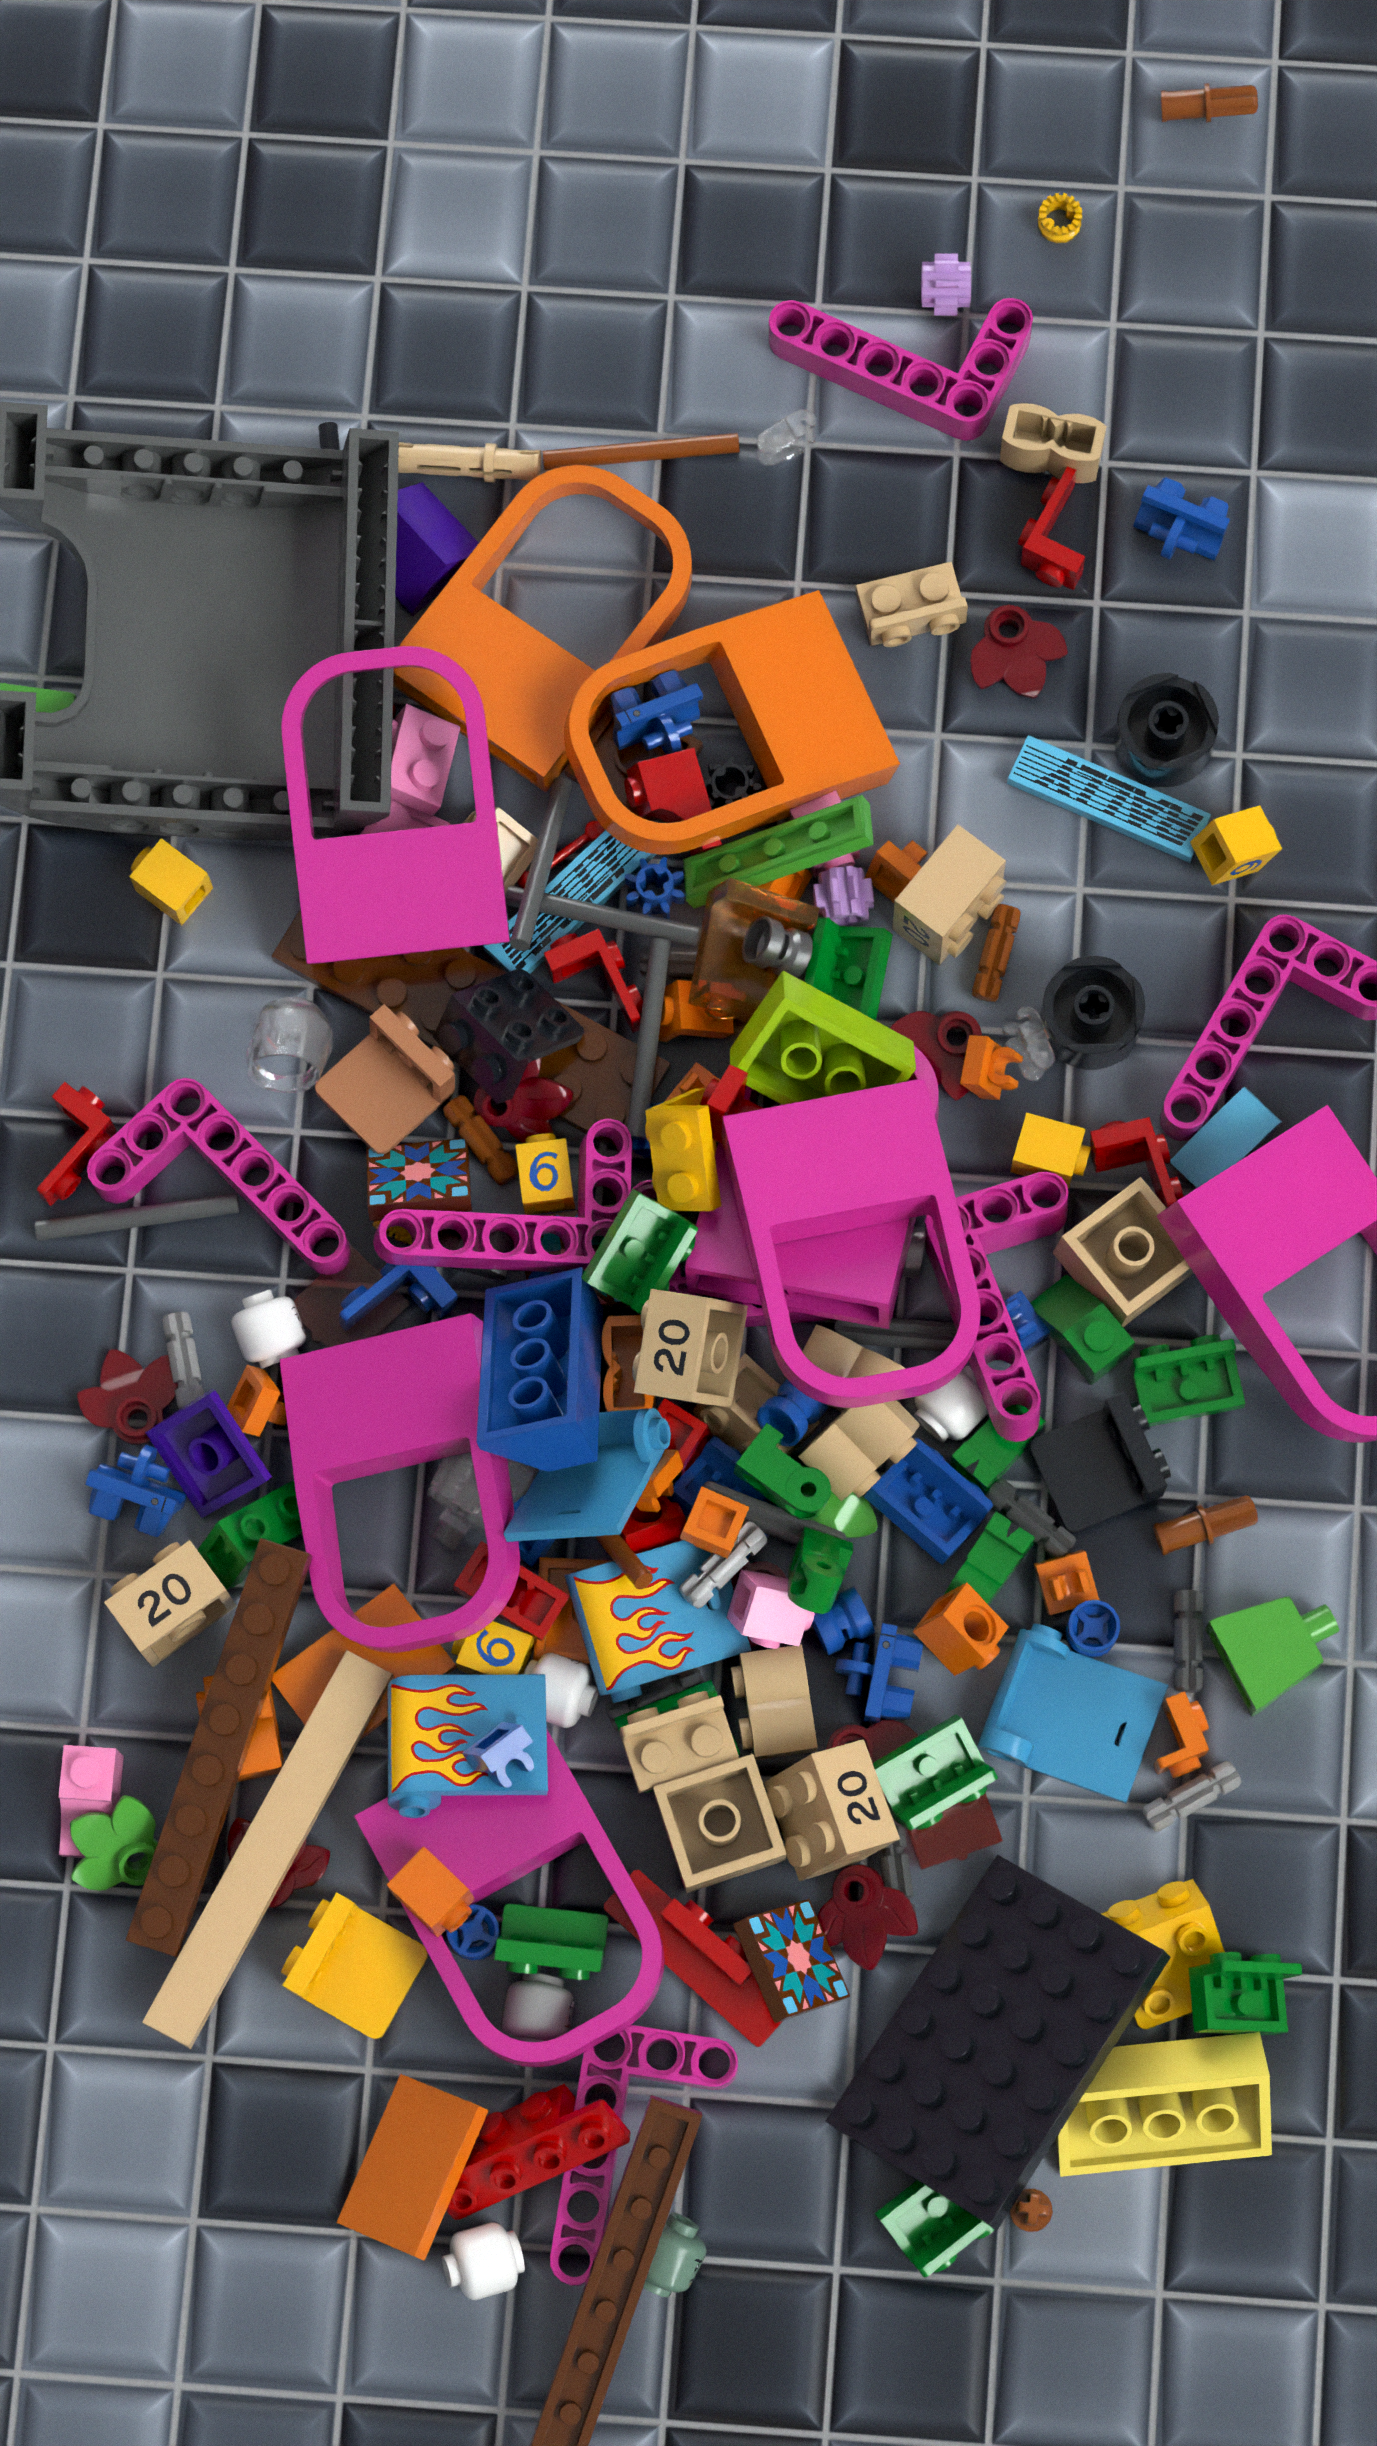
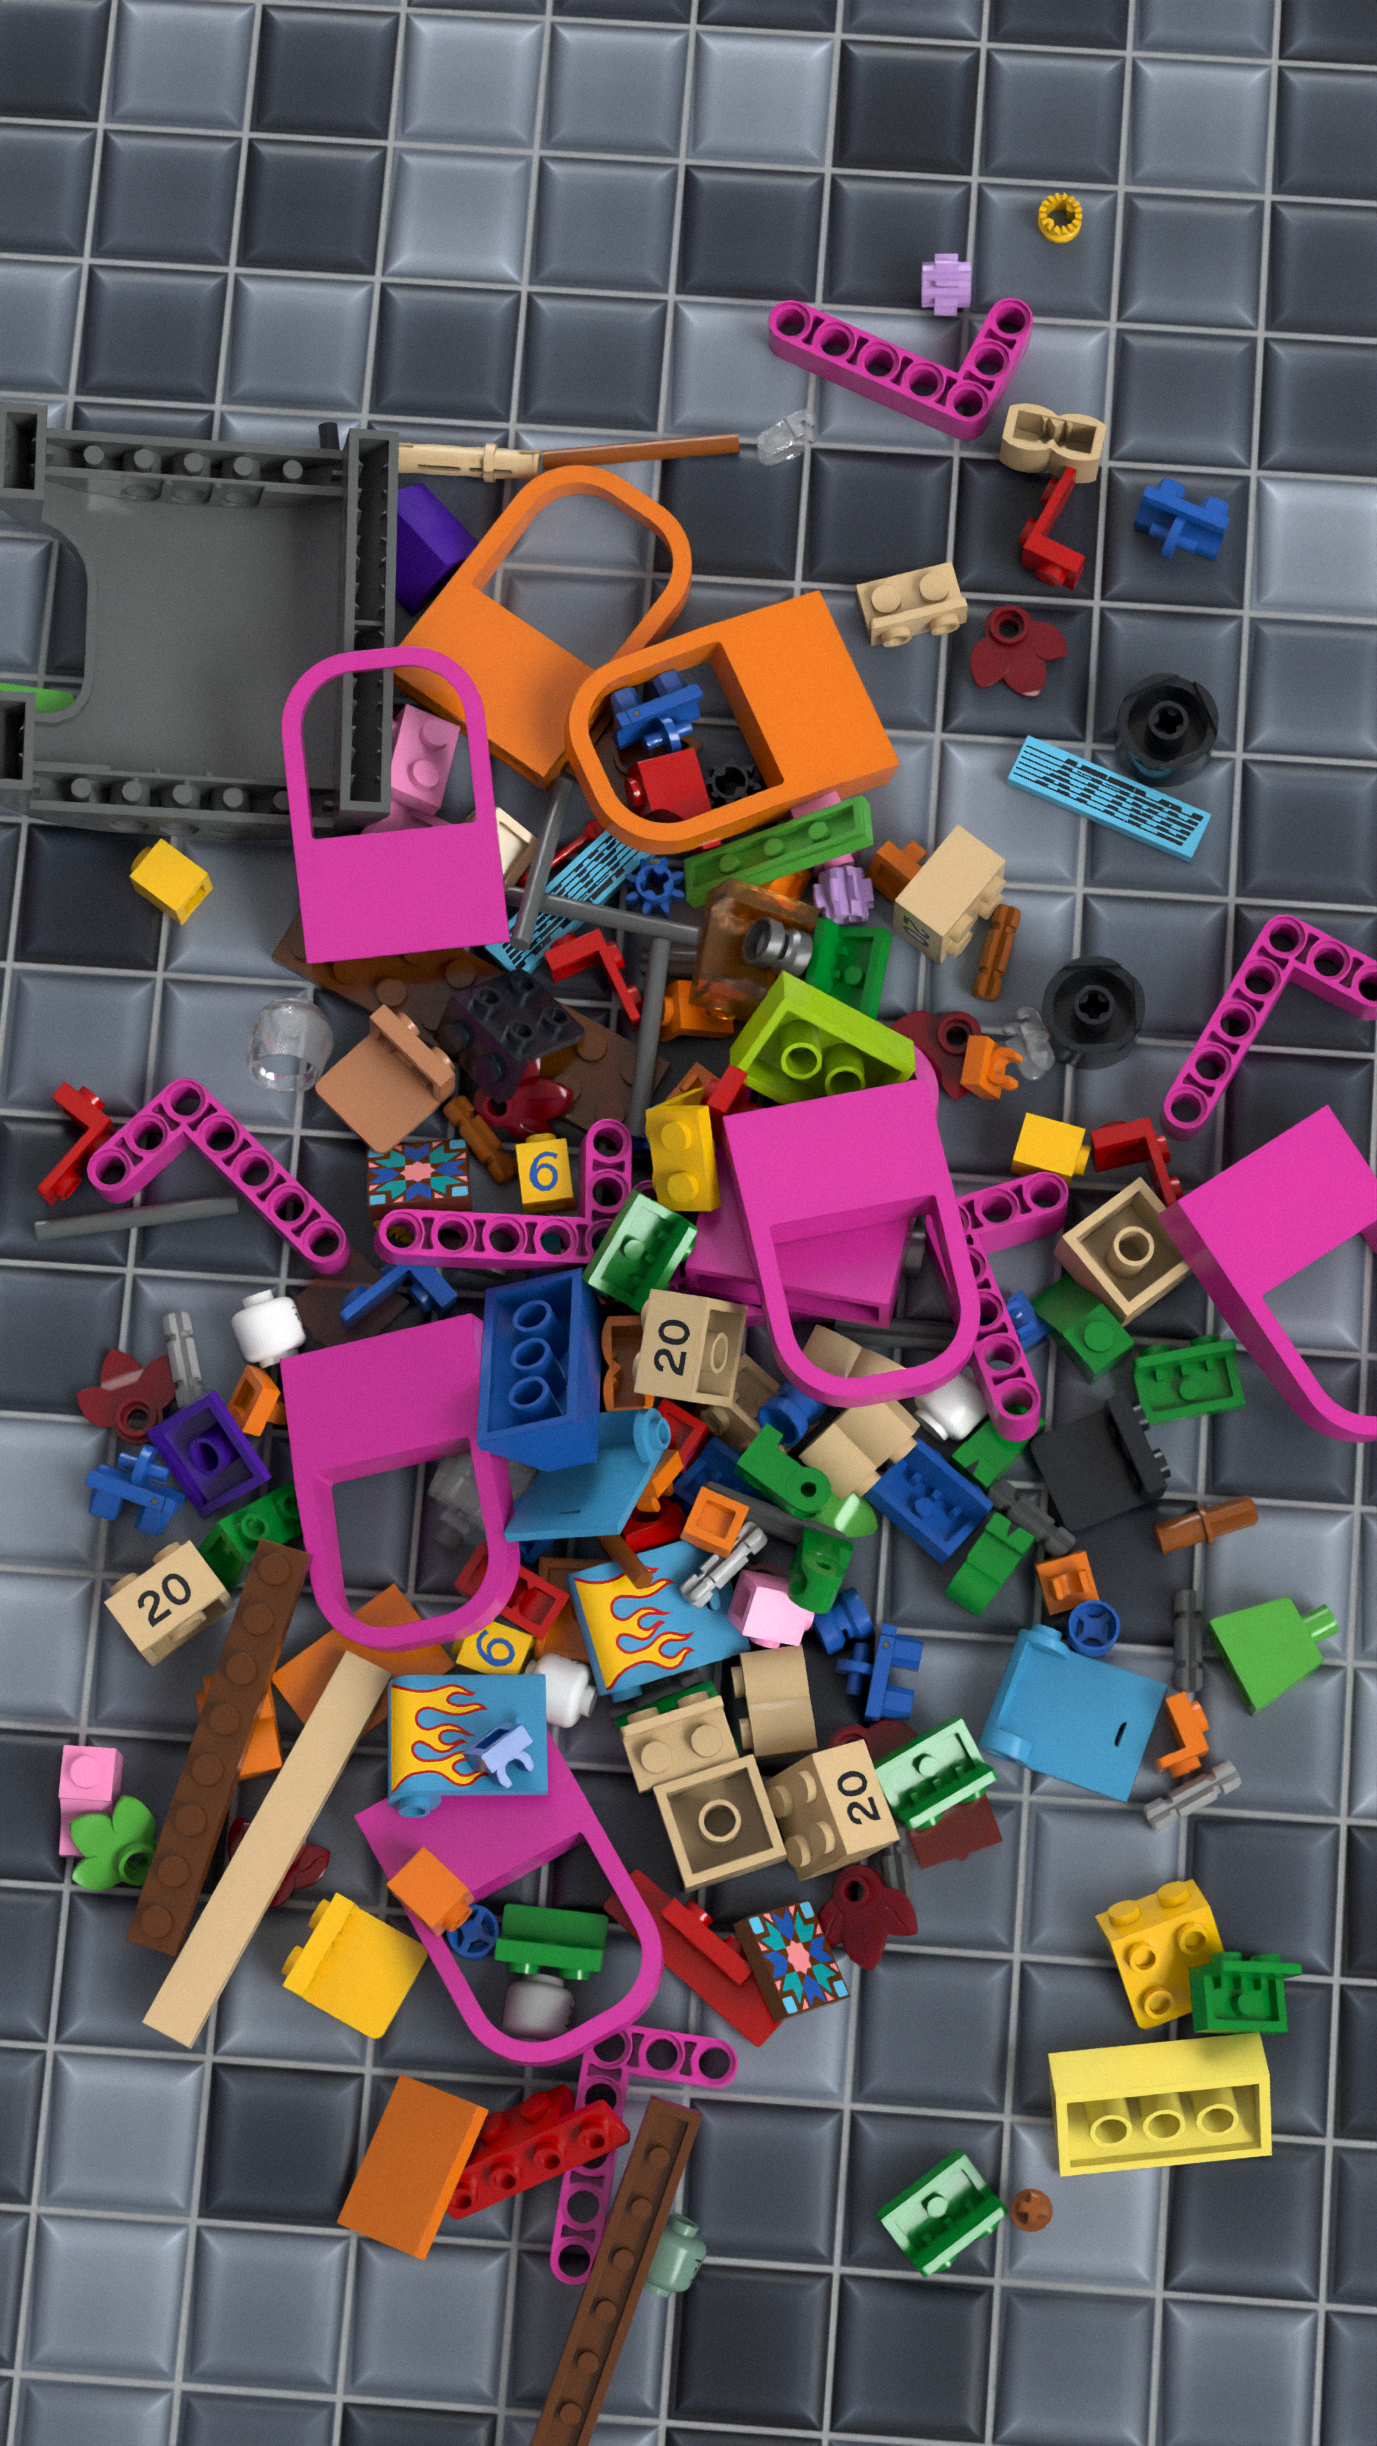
(483, 2261): white head -> none
(961, 1630): orange brick -> none
(997, 2041): black plate -> none
(1209, 102): dark orange axle -> none
(1226, 1138): medium azure slope -> none
(1236, 845): yellow brick -> none

